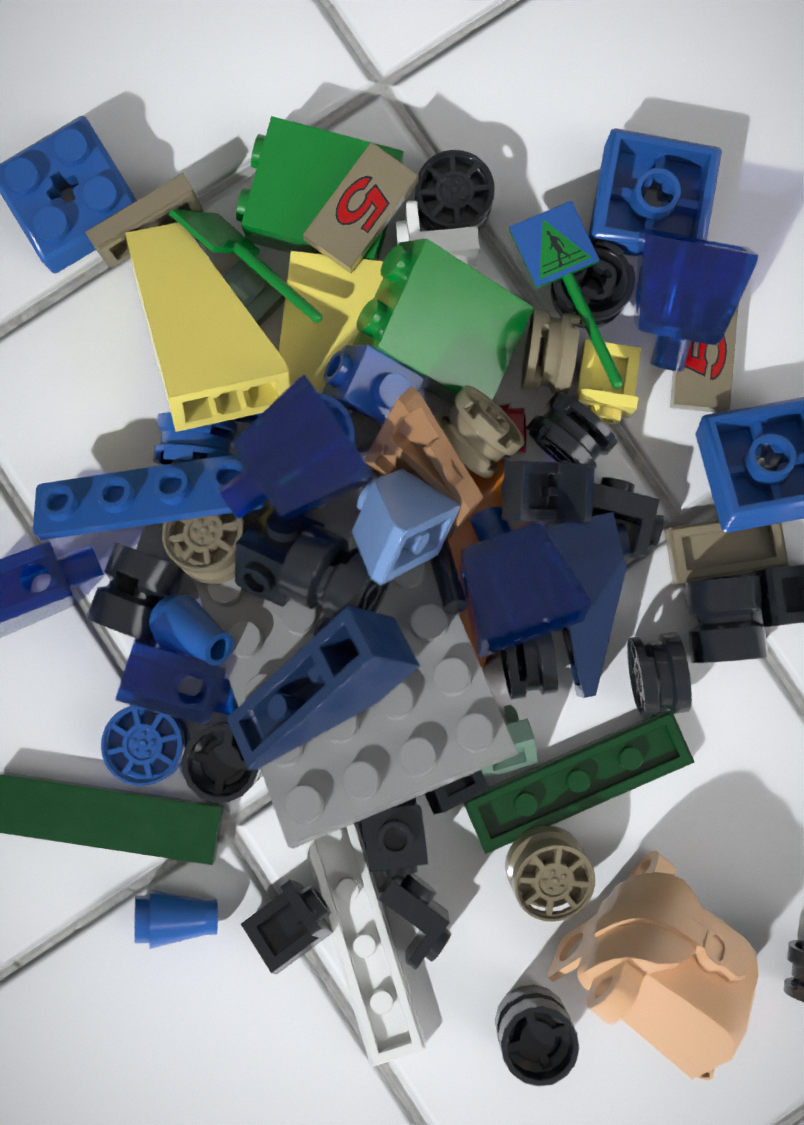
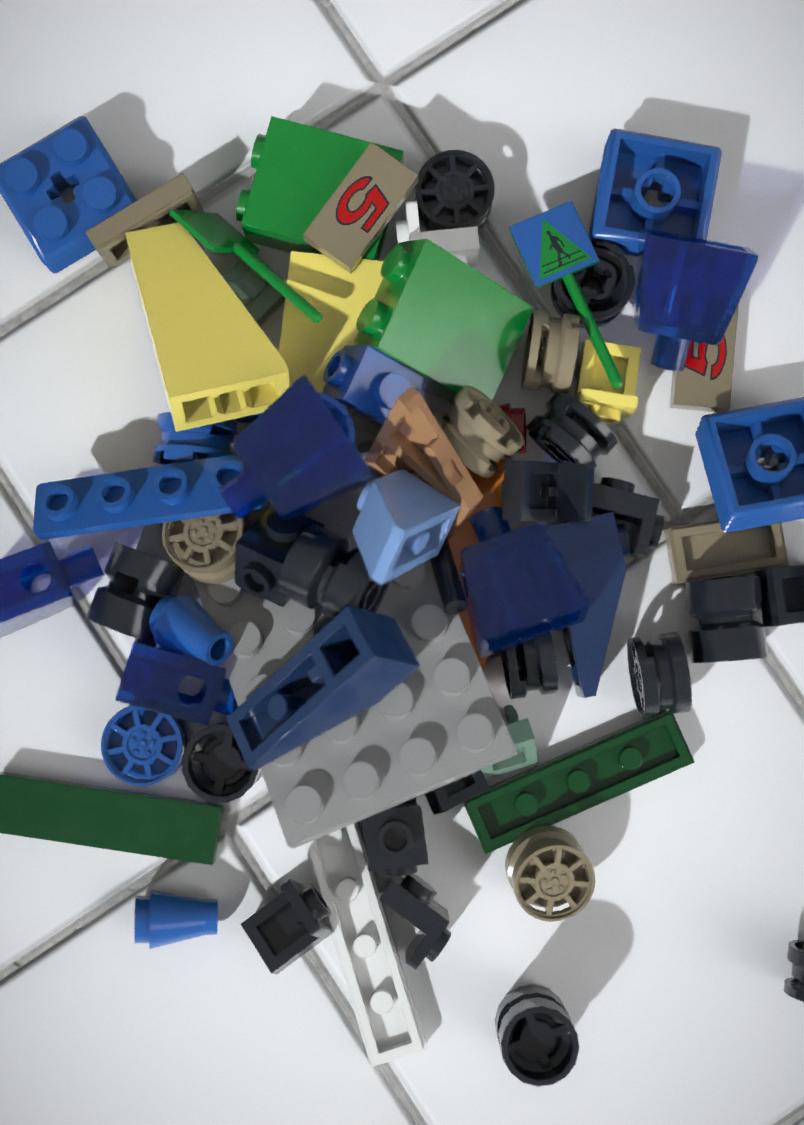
(665, 968): light nougat piece -> none

